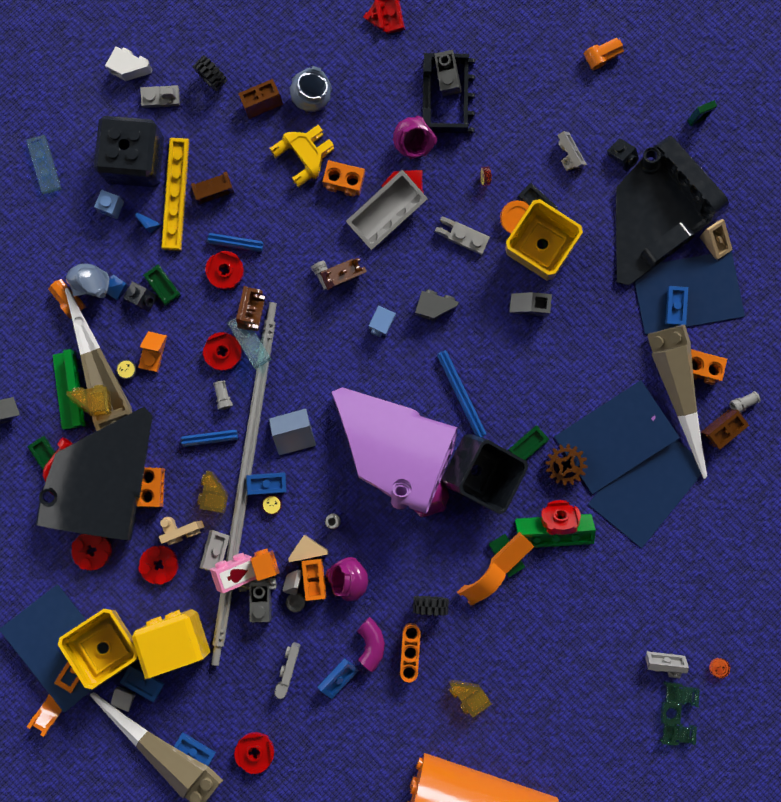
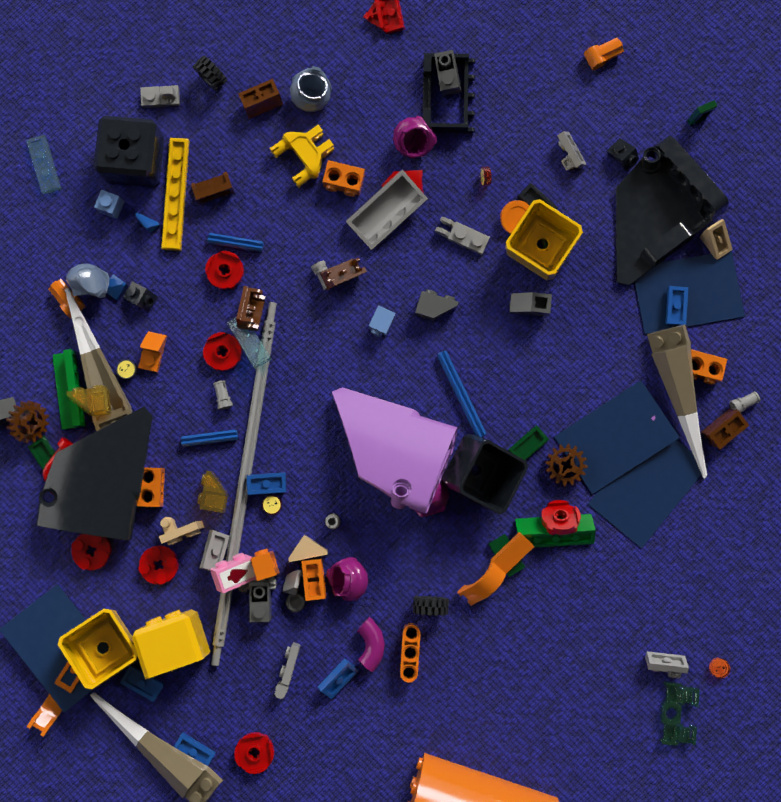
(31, 429): none -> reddish brown gear
(122, 698): light grey slope -> none
(126, 65): white slope -> none
(162, 285): dark green tile -> none
(292, 432): sand blue slope -> none
(471, 695): clear yellow slope -> none

